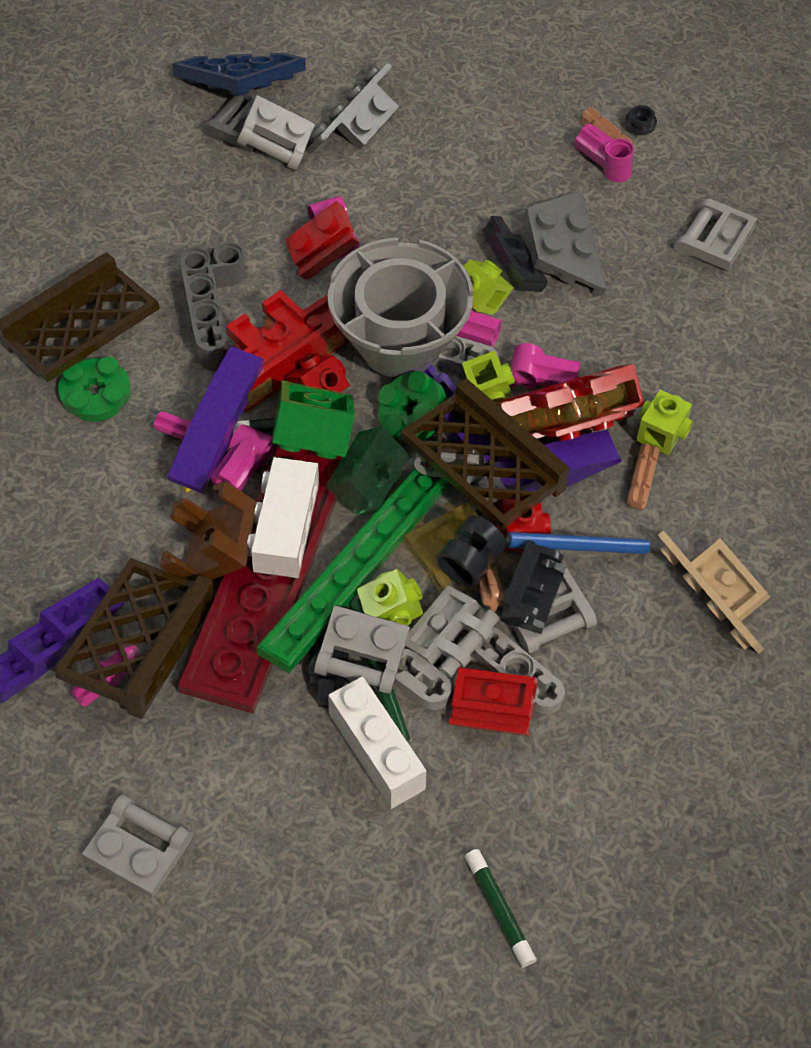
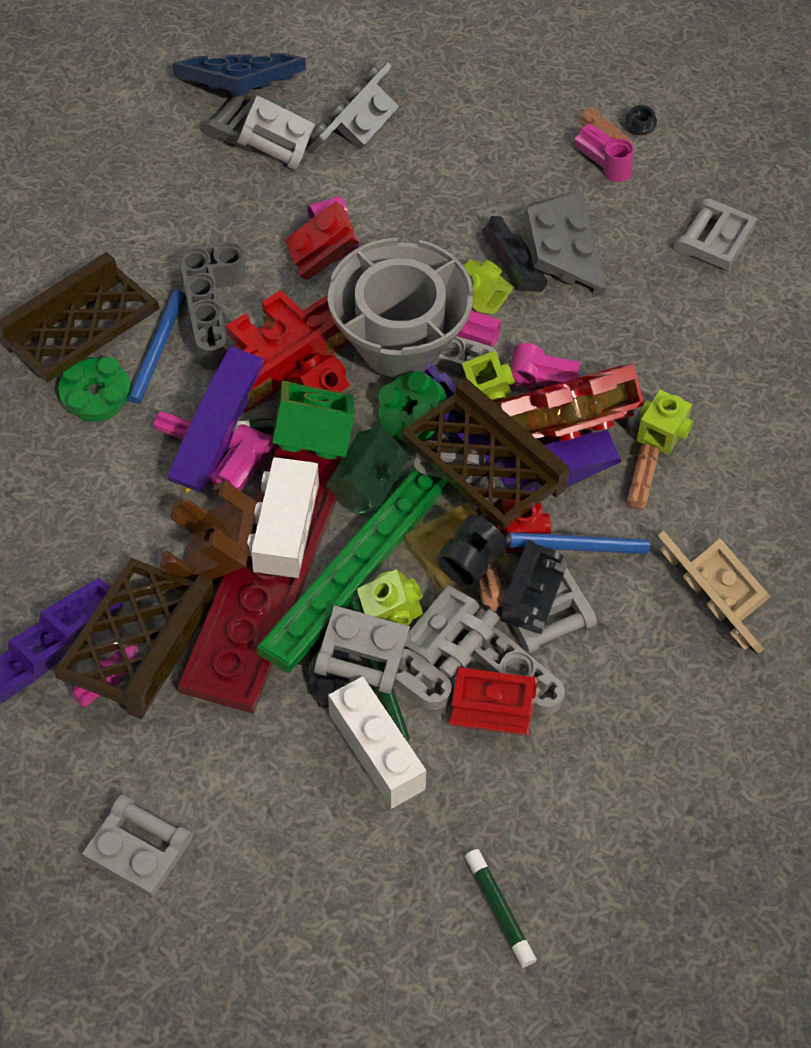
(156, 347): none -> blue bar

